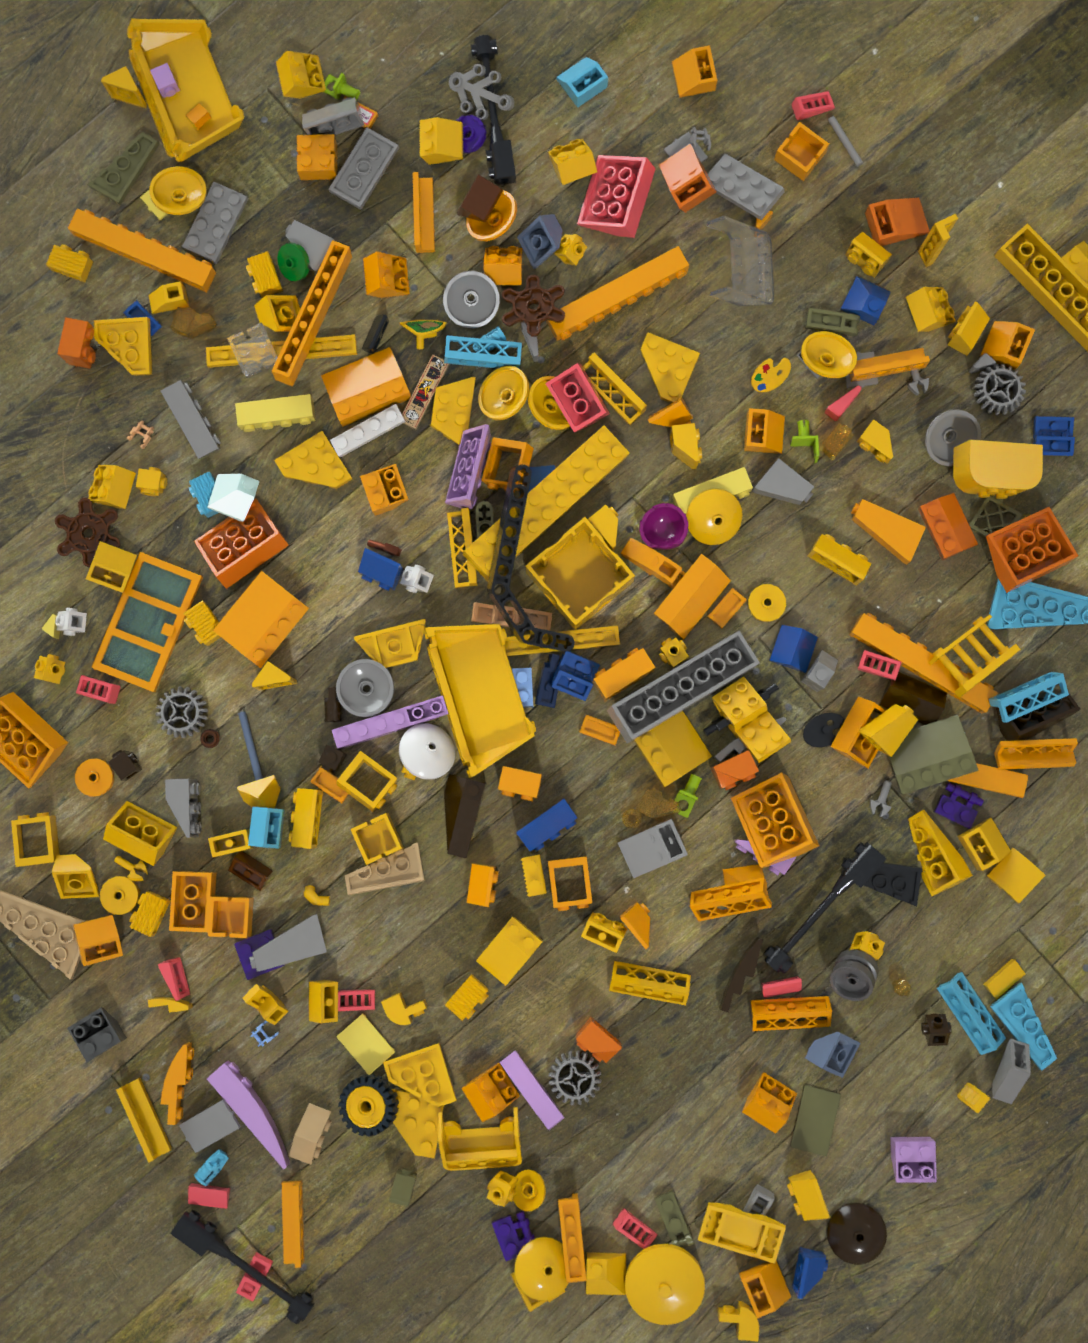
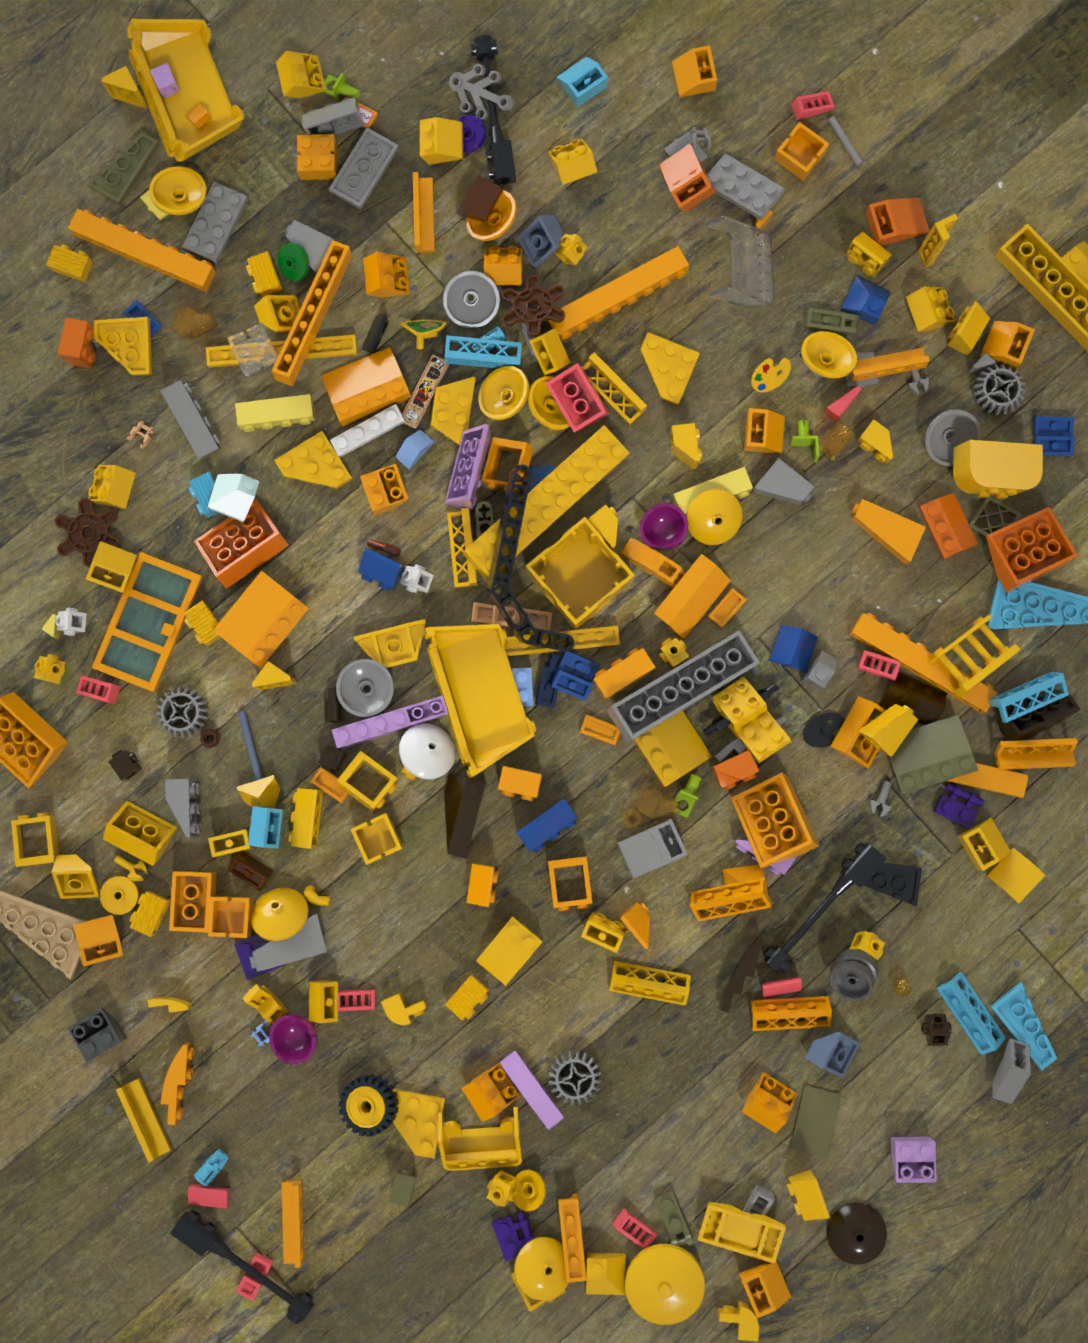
(104, 777): light orange plate -> none
(151, 481): yellow brick -> none
(168, 298): yellow slope -> none
(175, 977): coral slope -> none
(209, 1125): light grey piece -> none
(249, 1108): lavender slope -> none
(279, 922): none -> yellow dish
(293, 1039): none -> magenta cylinder
(309, 1137): tan brick -> none
(366, 1044): light yellow piece -> none
(393, 871): tan wing -> none
(414, 448): none -> light blue slope
(423, 1075): yellow plate -> none
(534, 875): yellow brick -> none
(549, 351): none -> yellow brick
(597, 1041): orange slope -> none
(617, 195): coral slope -> none
(673, 414): light orange slope -> none
(760, 610): yellow plate -> none
(808, 1270): blue slope -> none
(840, 559): yellow slope -> none
(939, 859): yellow wedge -> none
(973, 1097): yellow slope -> none
(1004, 978): yellow slope -> none

